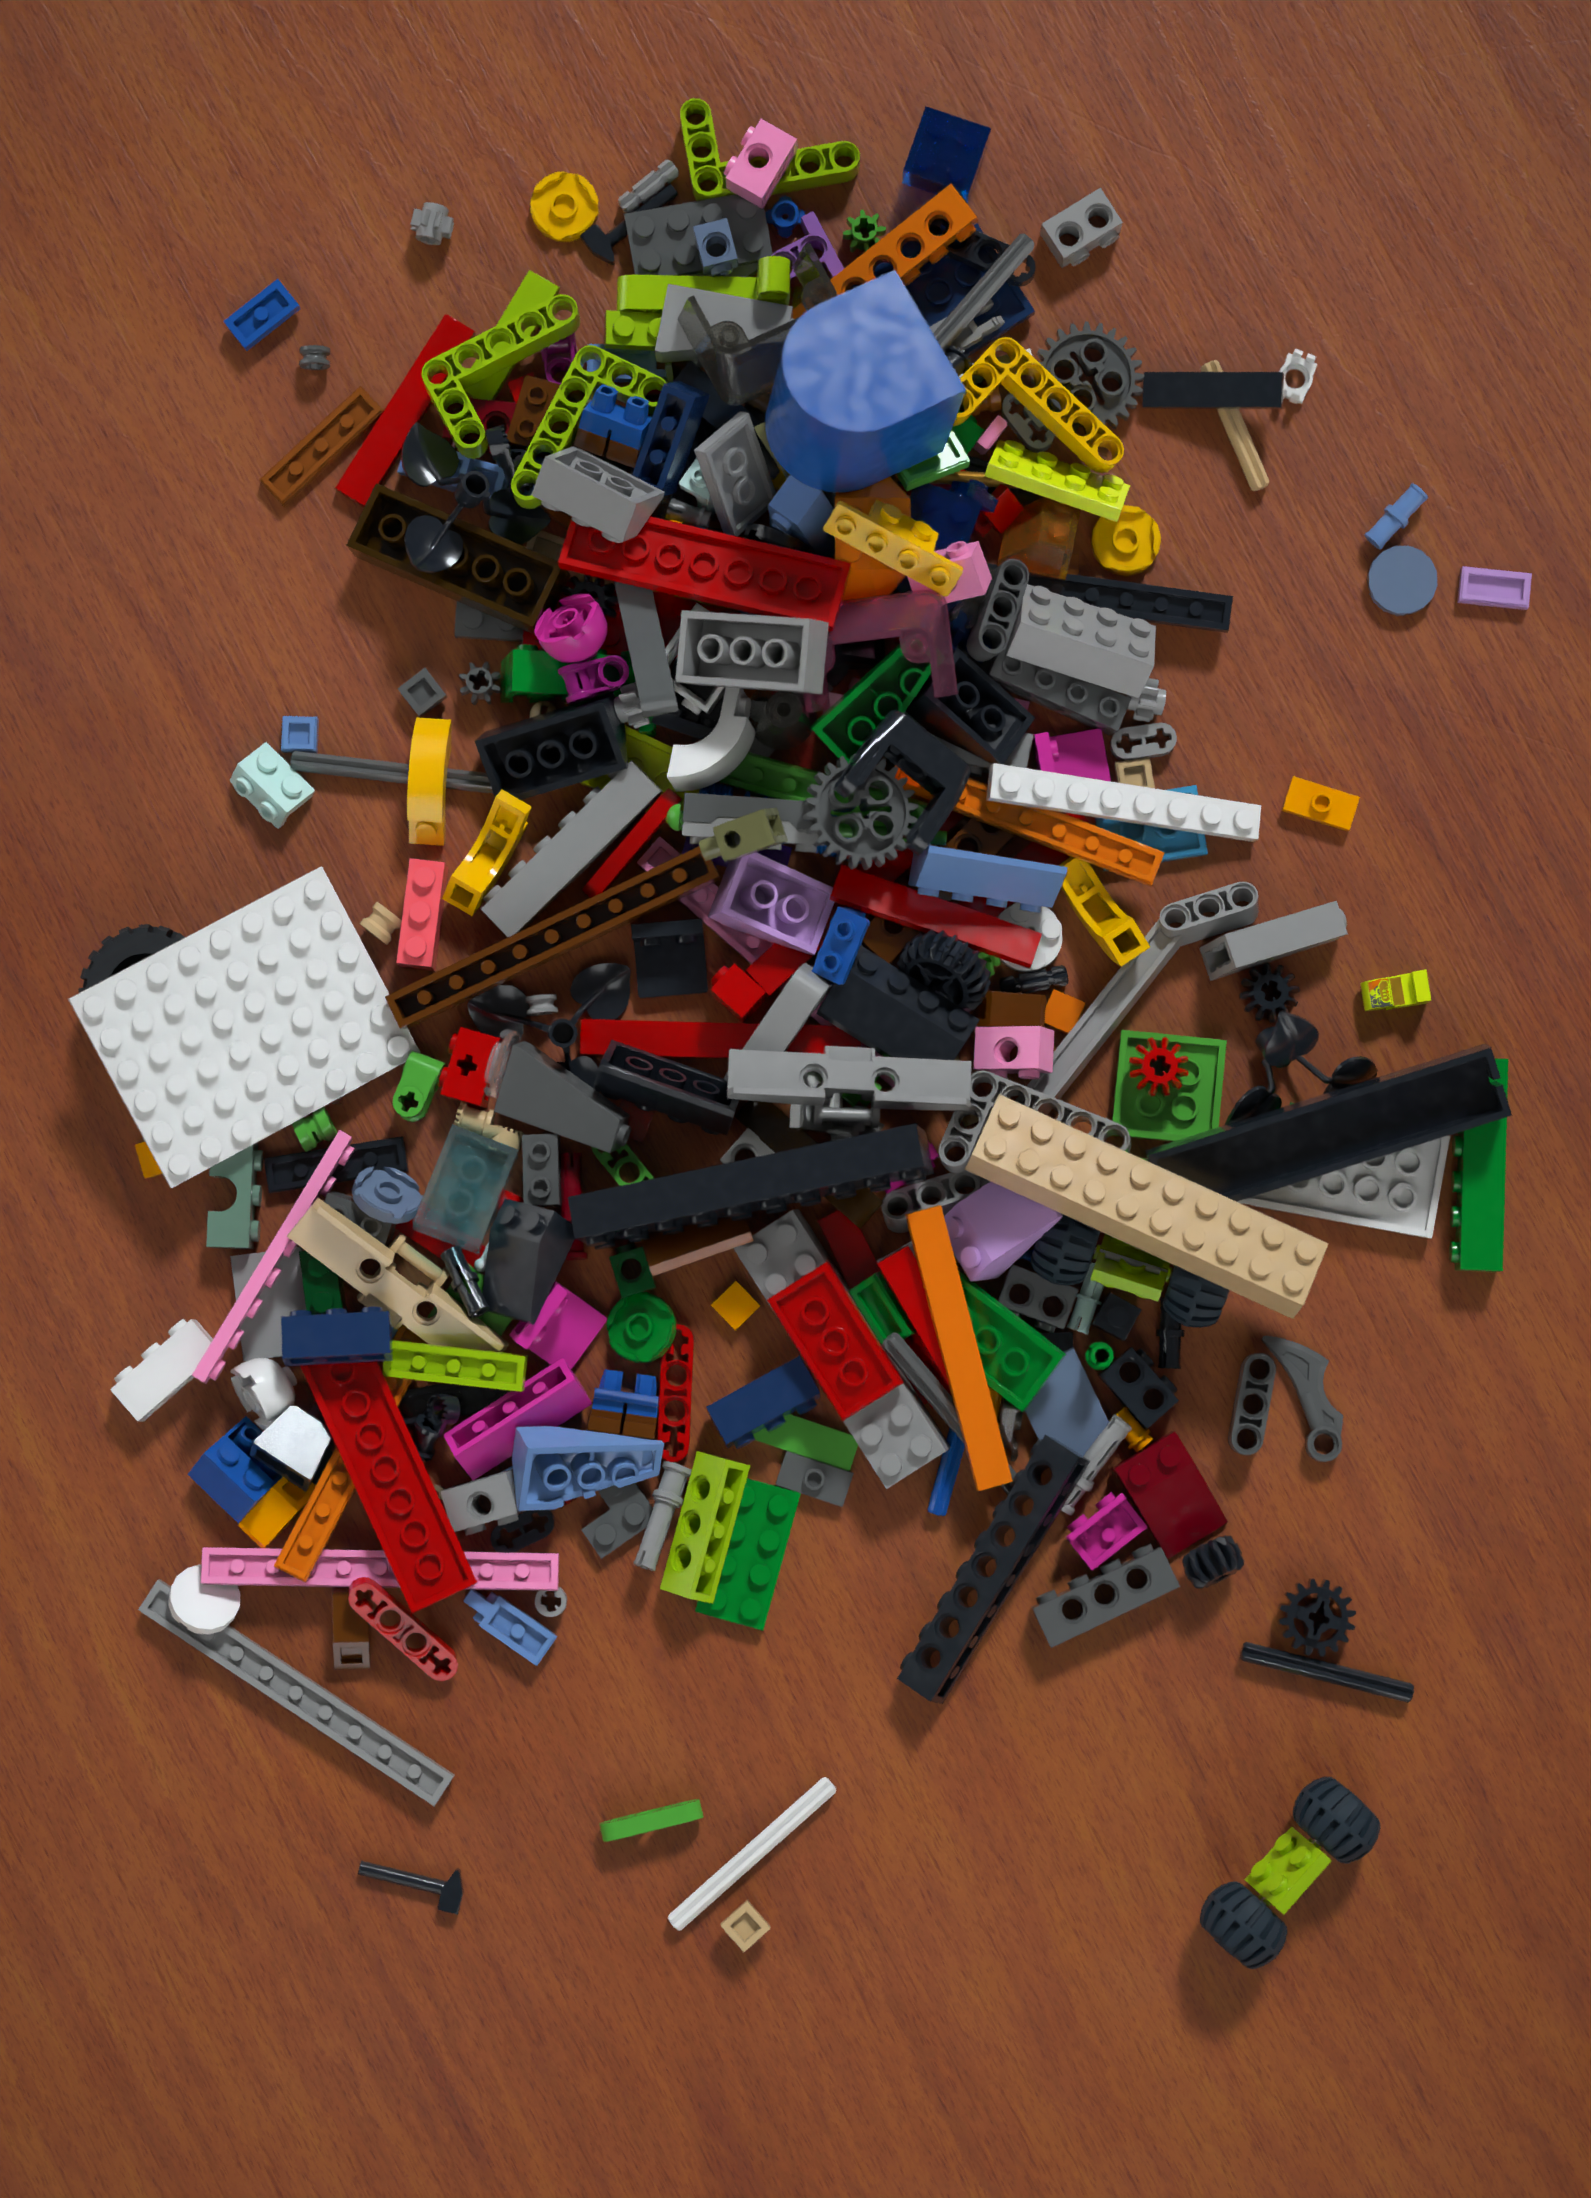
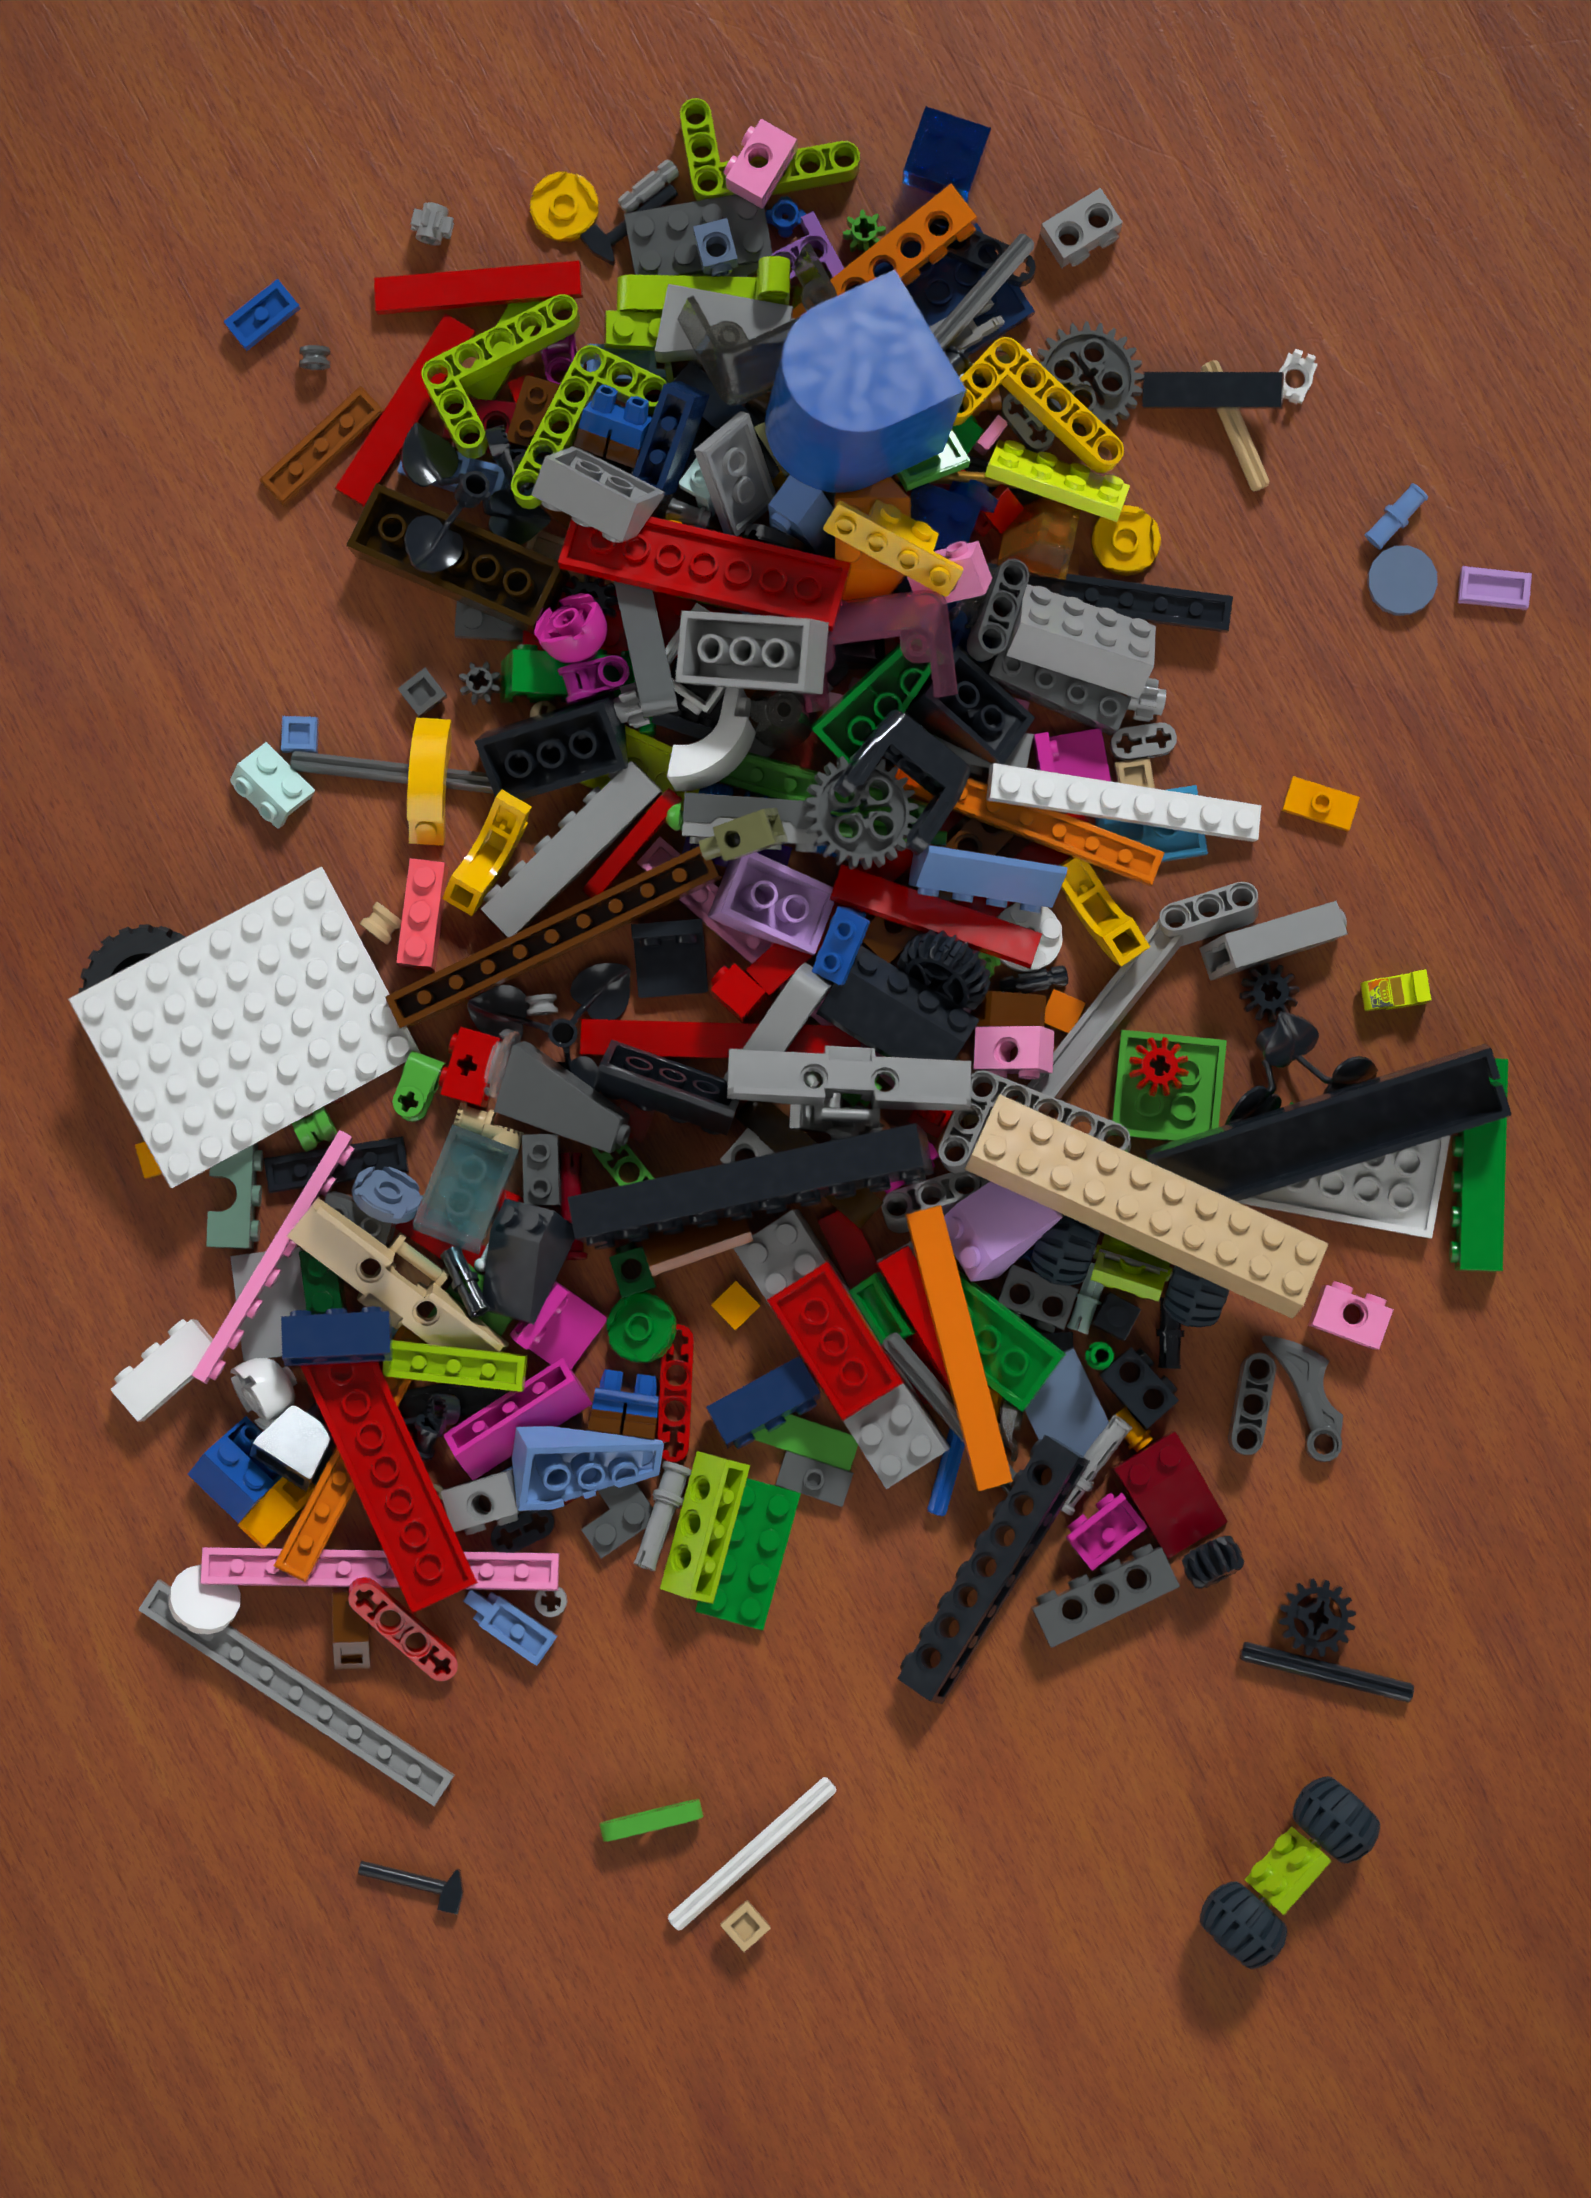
(477, 287): none -> red tile
(930, 1120): none -> red tile
(1329, 1315): none -> bright pink brick

